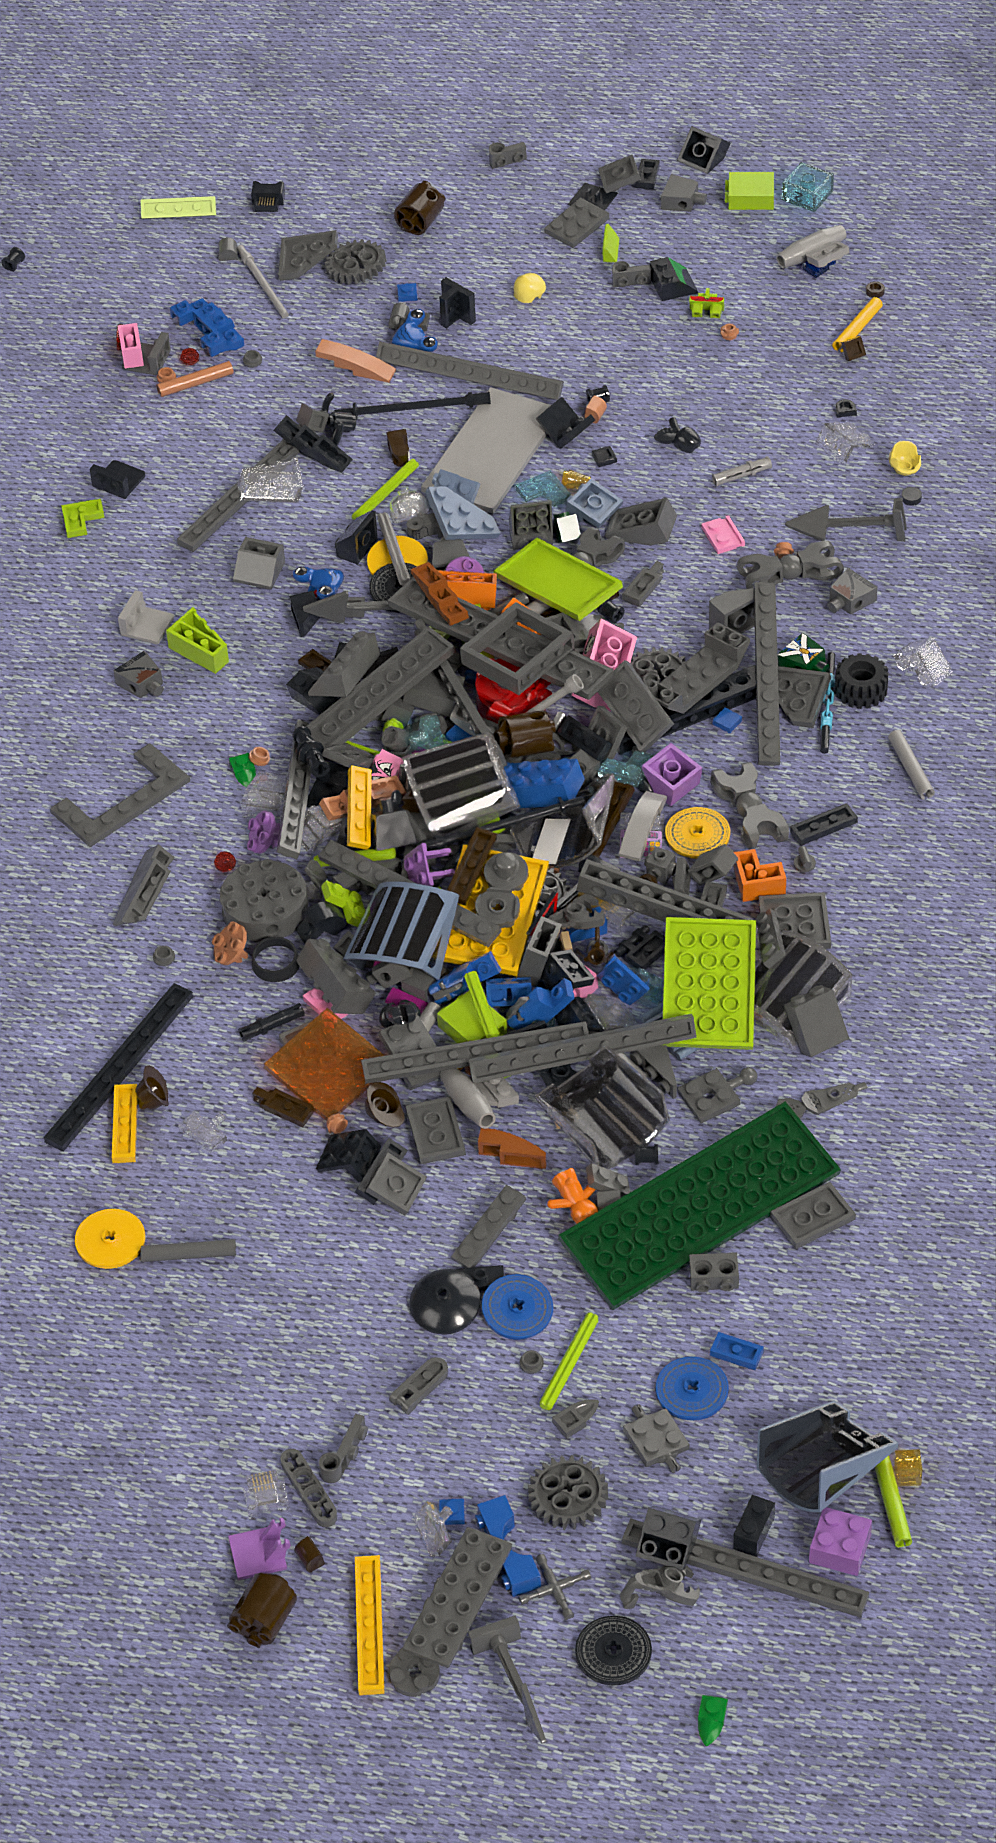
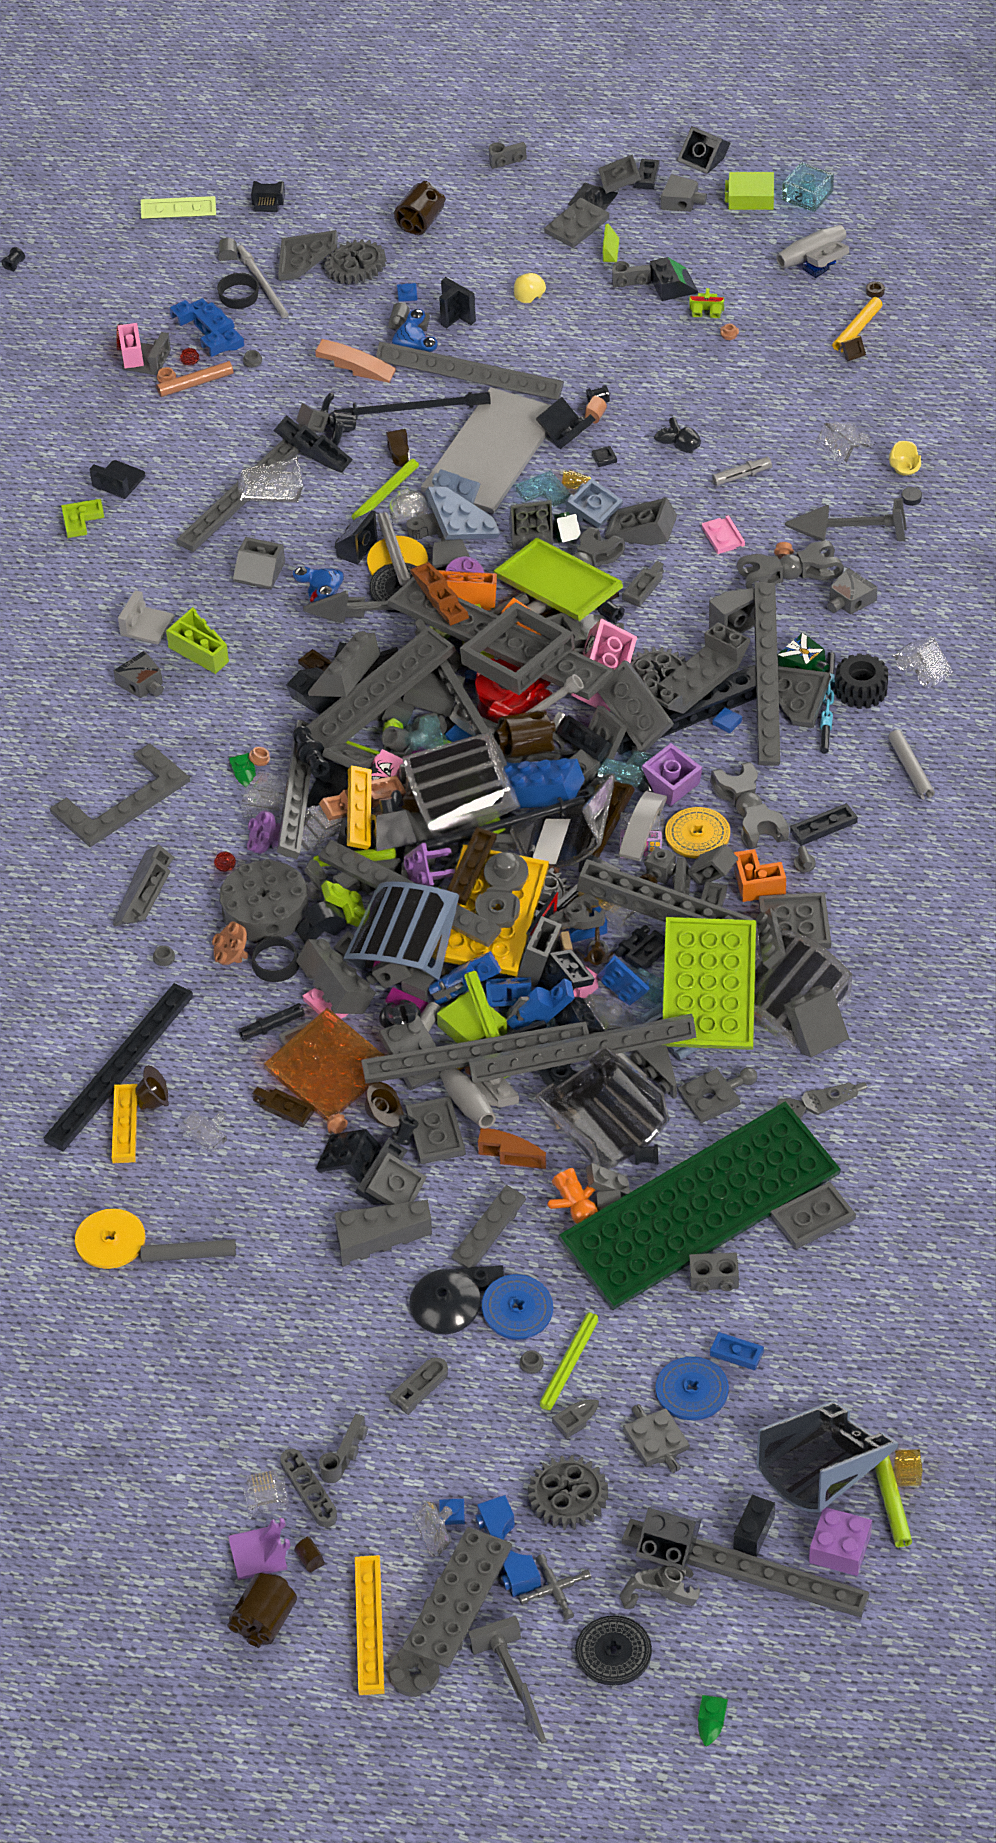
(238, 279): none -> black tyre
(303, 620): black slope -> none
(380, 1228): none -> dark grey wedge
(404, 1130): none -> black bush
(845, 408): black tile -> none

